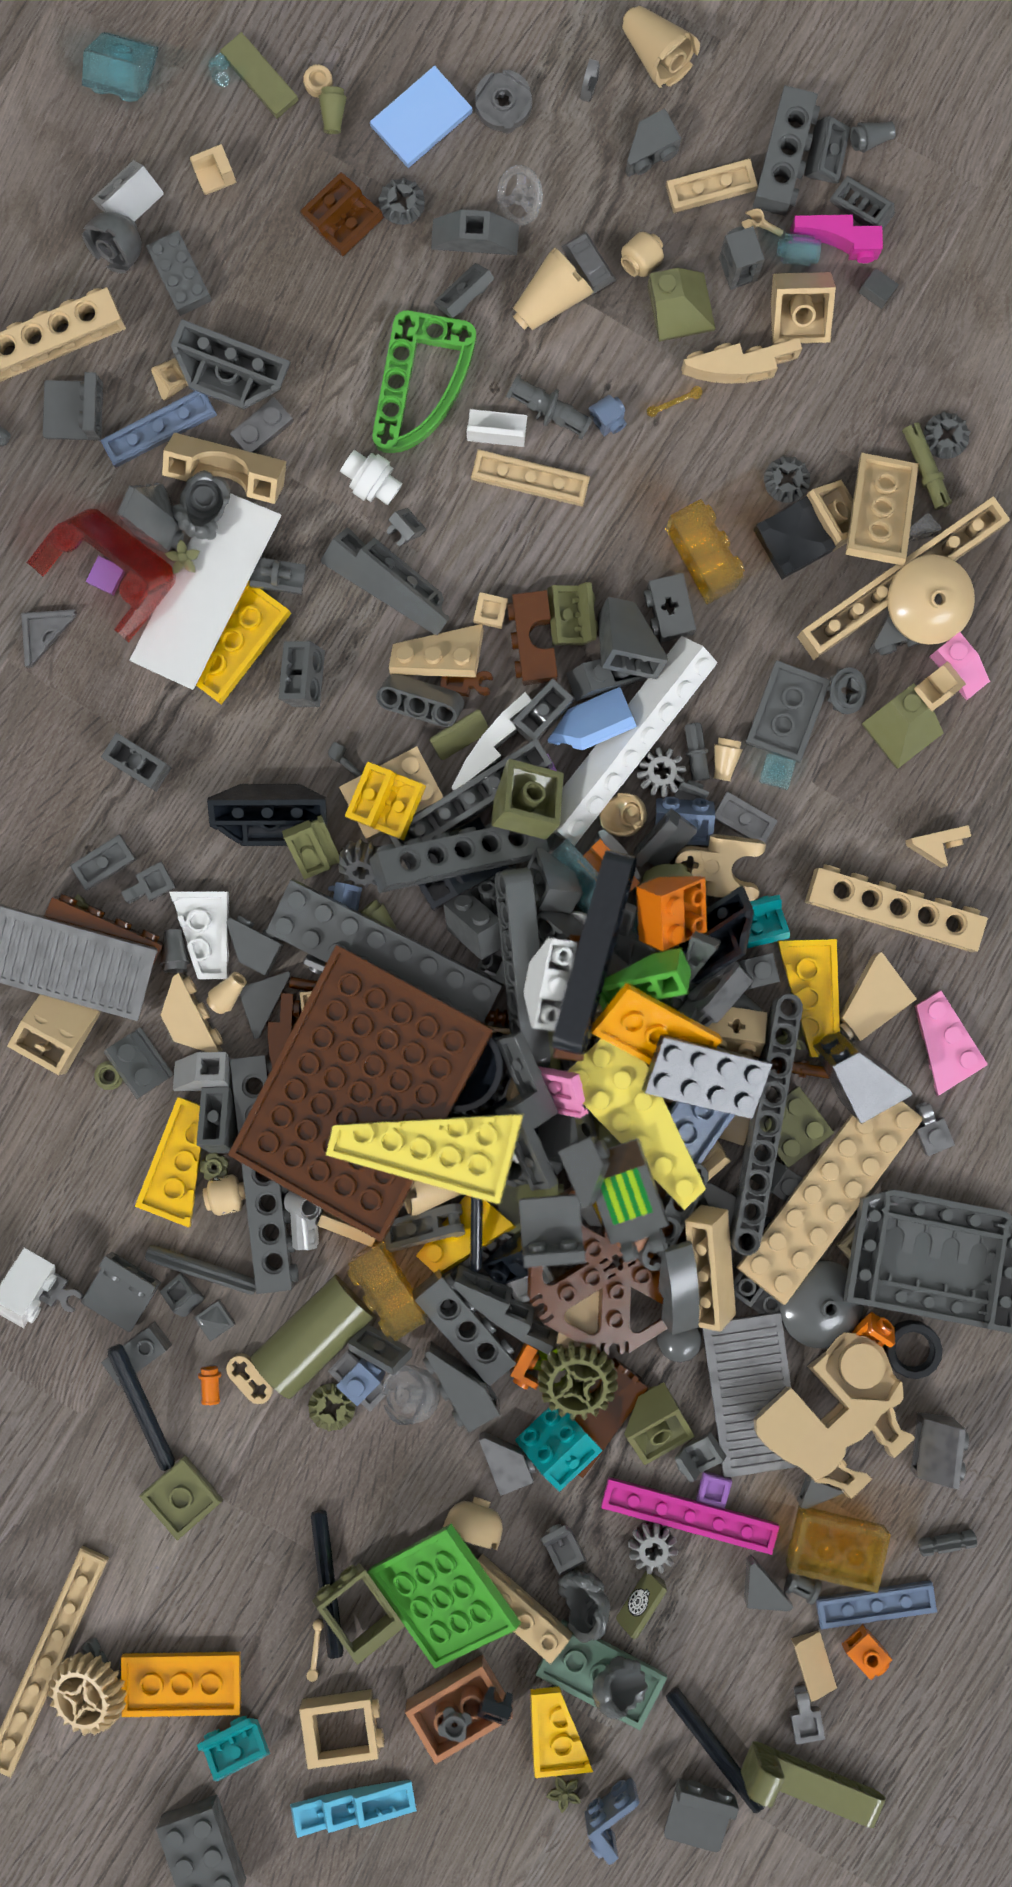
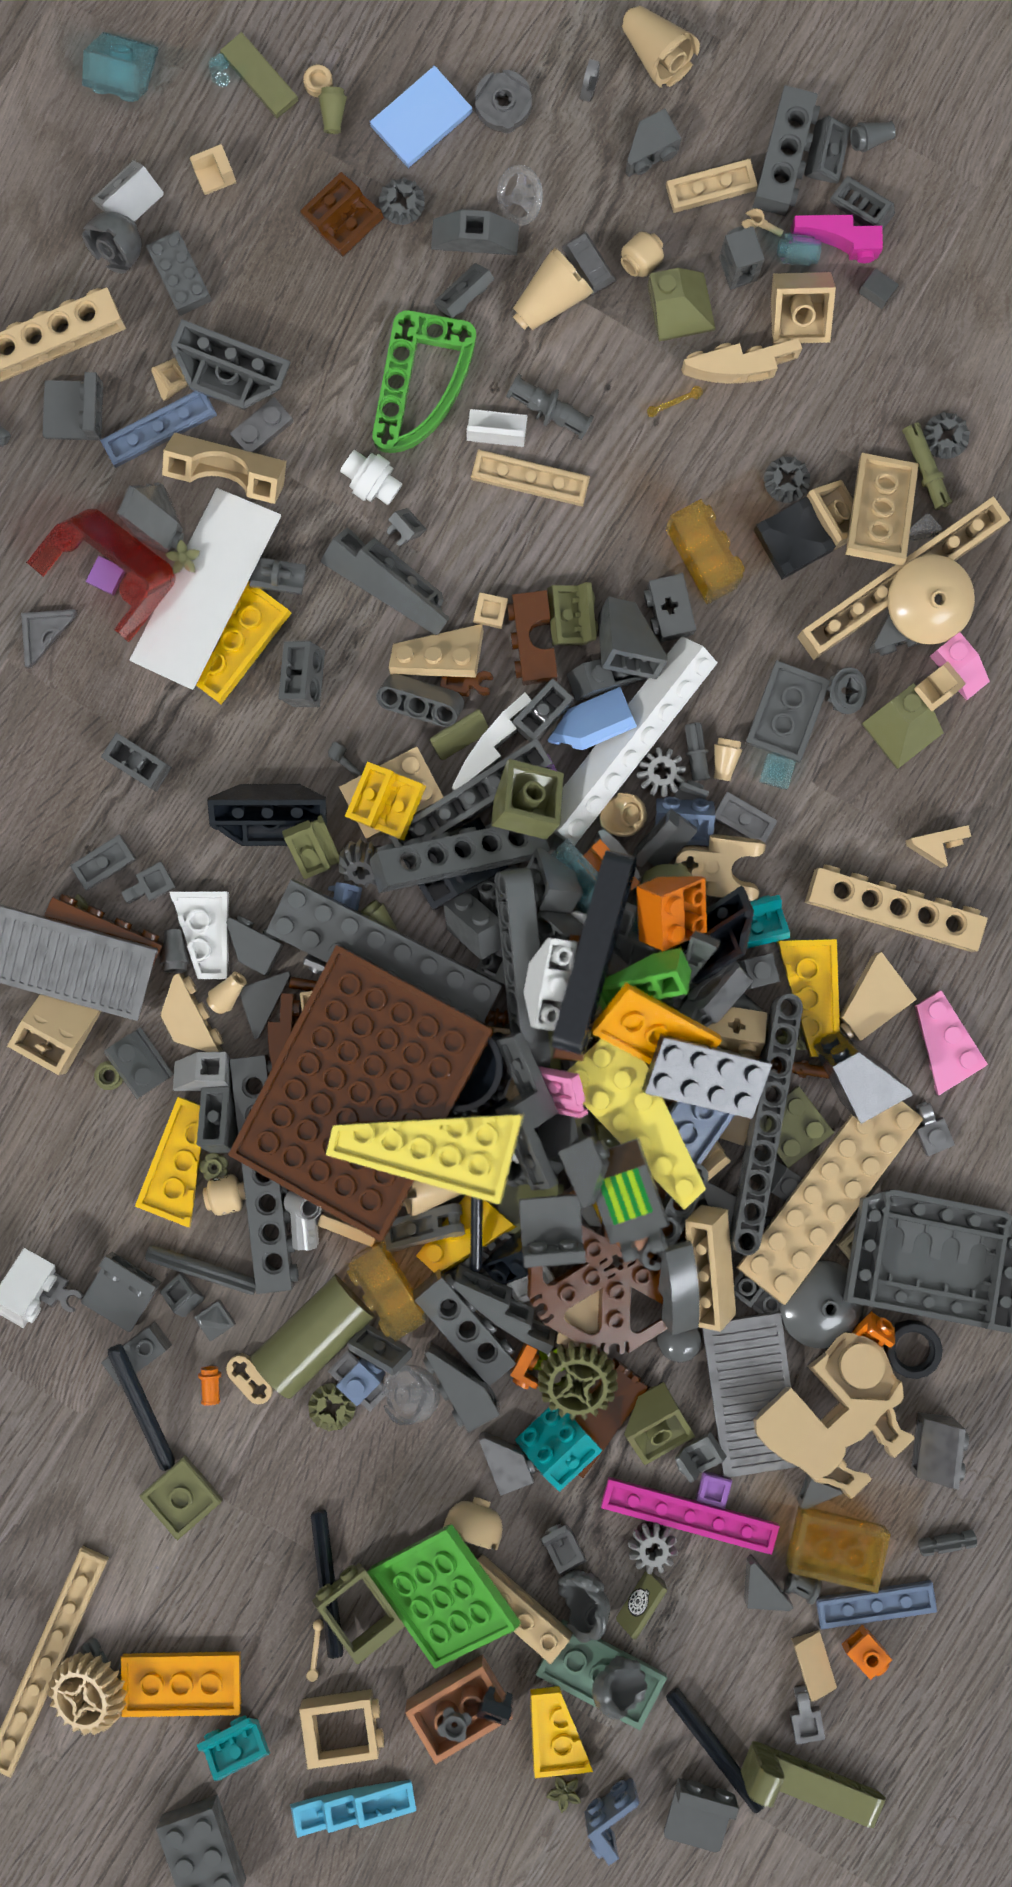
(202, 505): dark grey hair -> none
(608, 415): sand blue plate -> none

